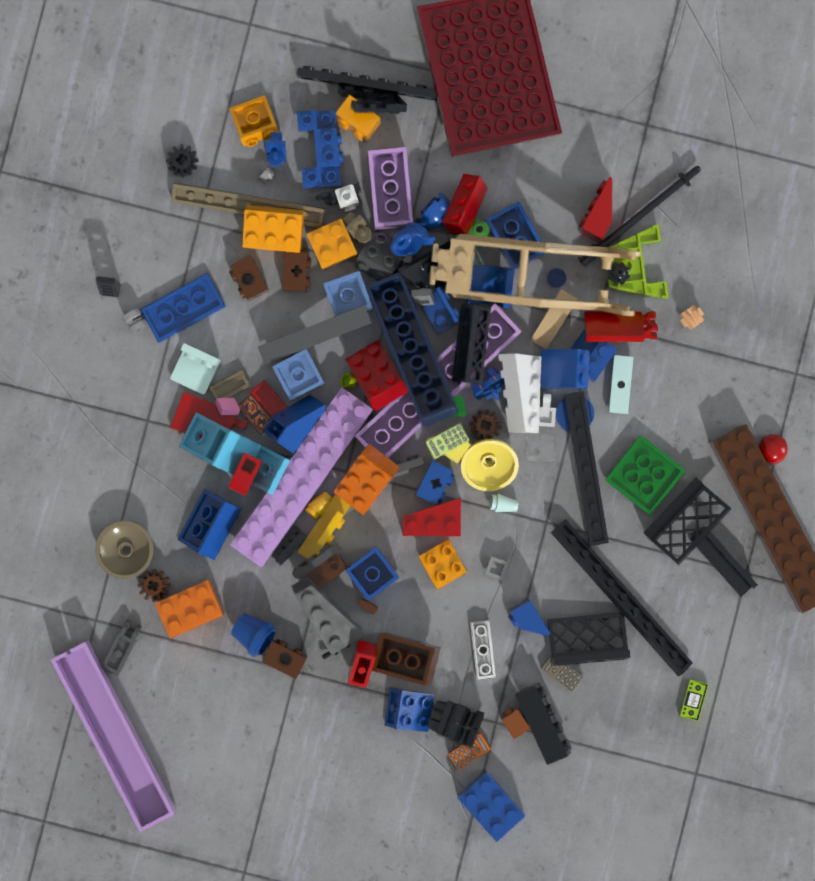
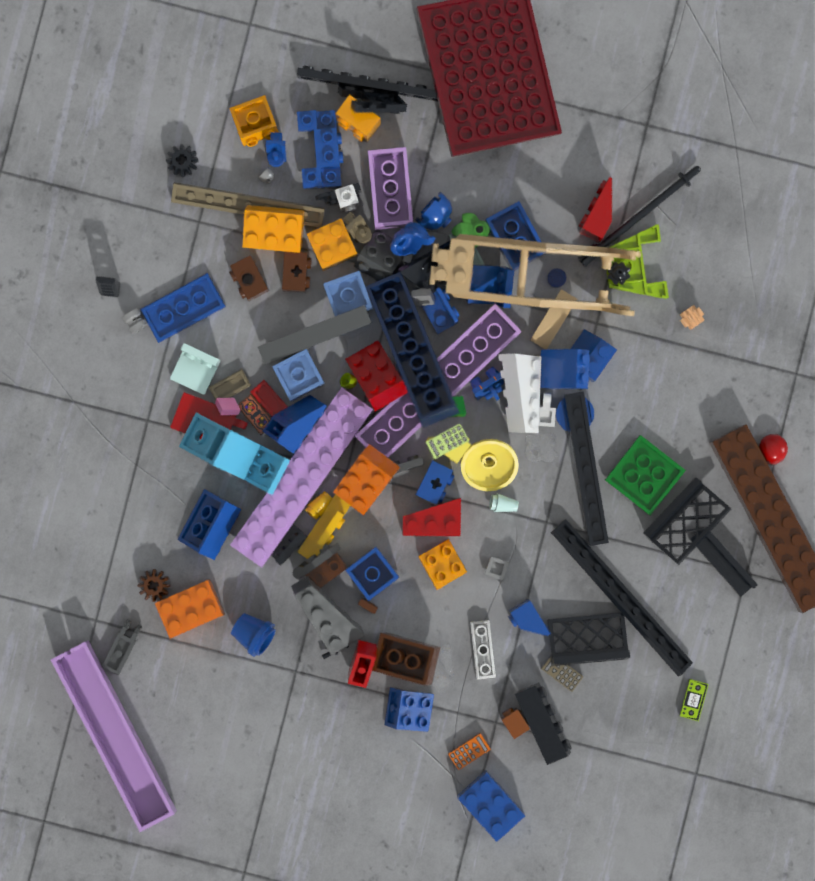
(111, 554): dark tan dish -> none
(245, 473): red slope -> none
(273, 659): reddish brown brick -> none
(450, 724): black hips -> none
(465, 204): red brick -> none
(468, 343): black fence -> none
(487, 419): reddish brown gear -> none
(612, 327): red tile -> none
(620, 396): light aqua tile -> none

